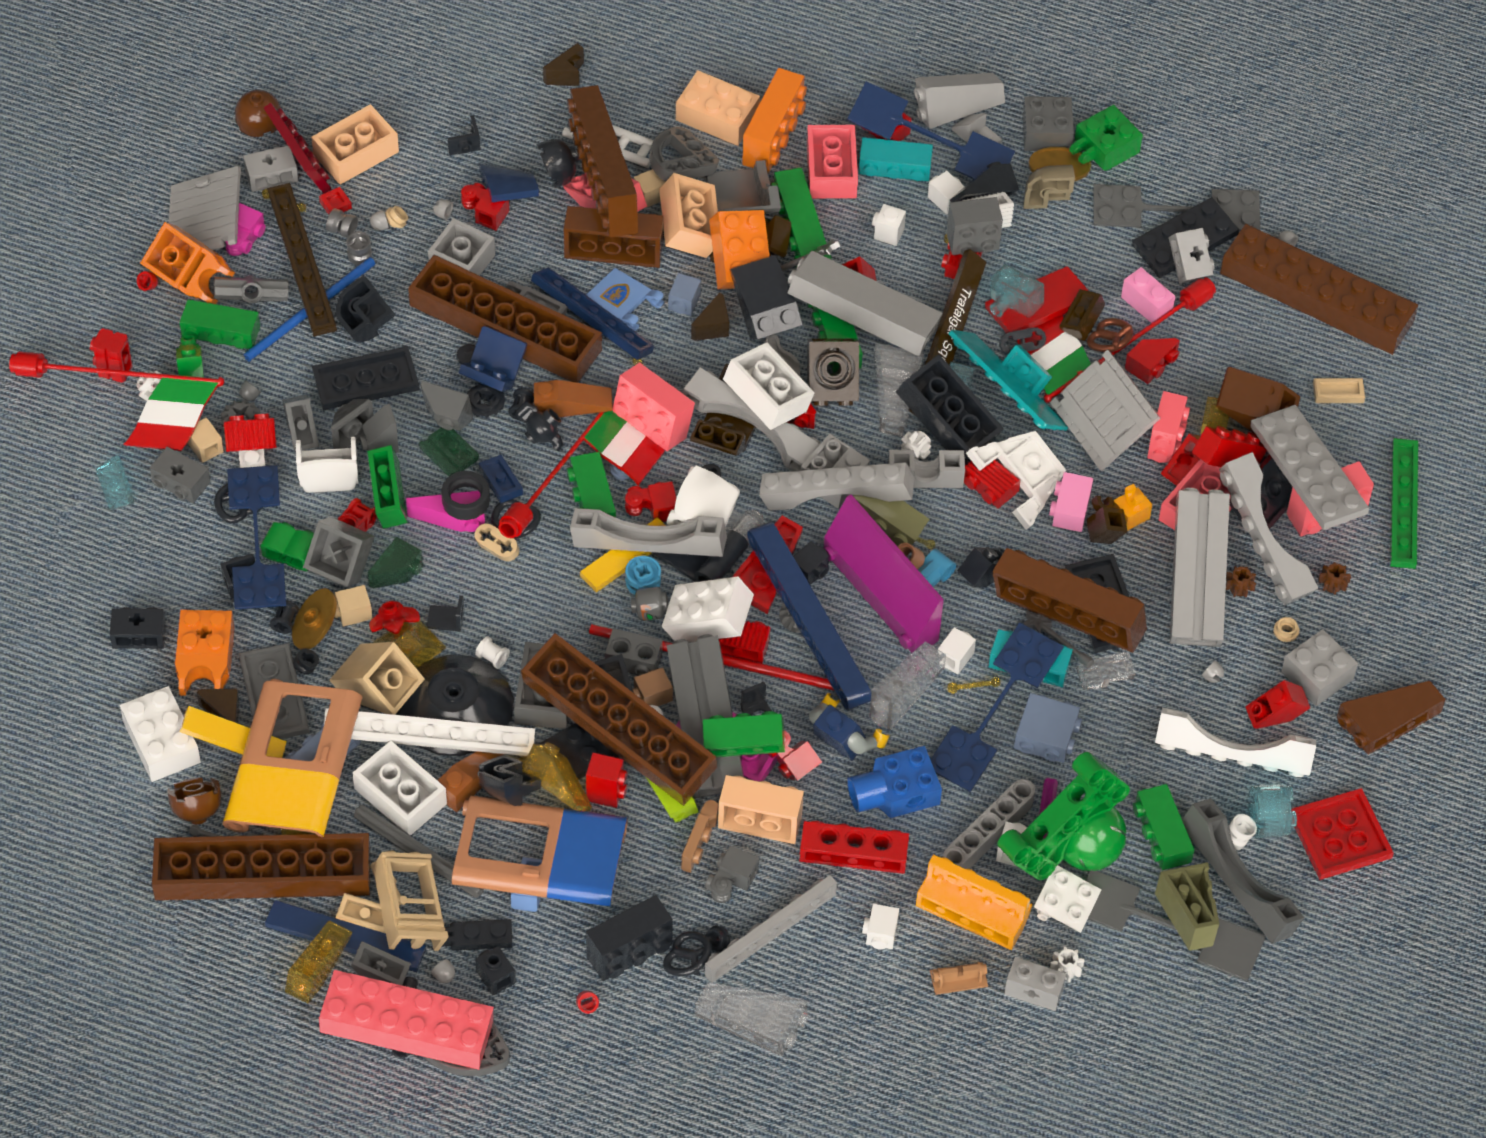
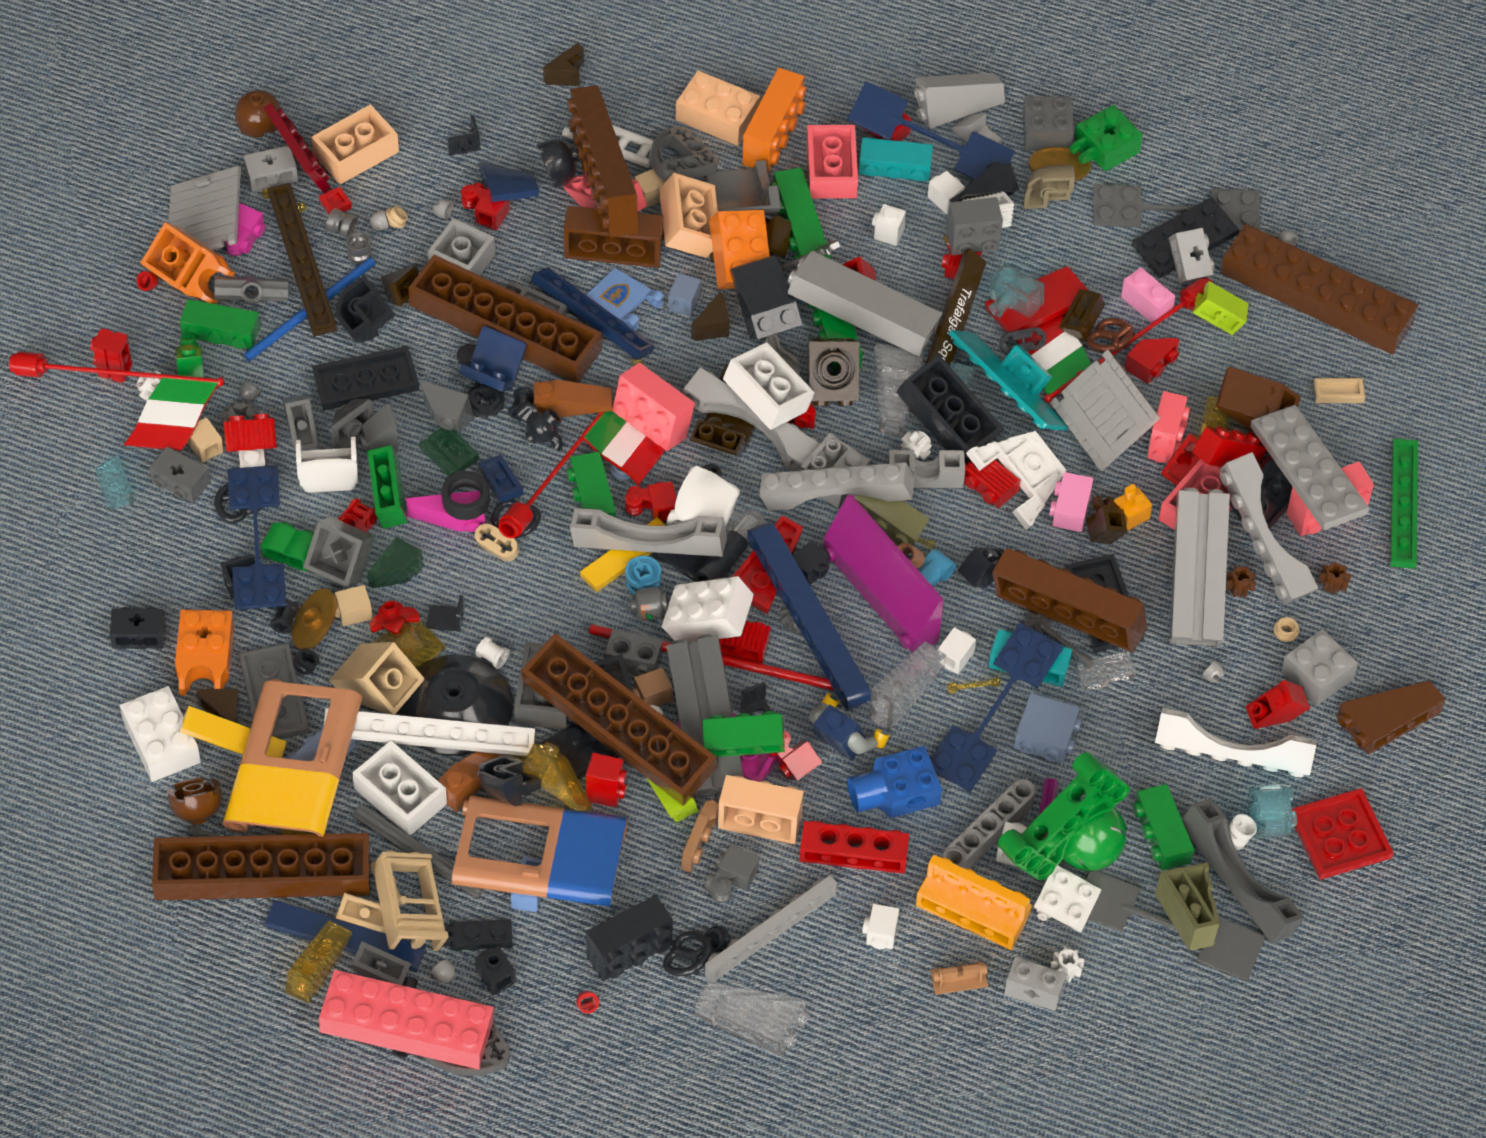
(397, 284): none -> dark brown slope
(1221, 308): none -> lime hinge

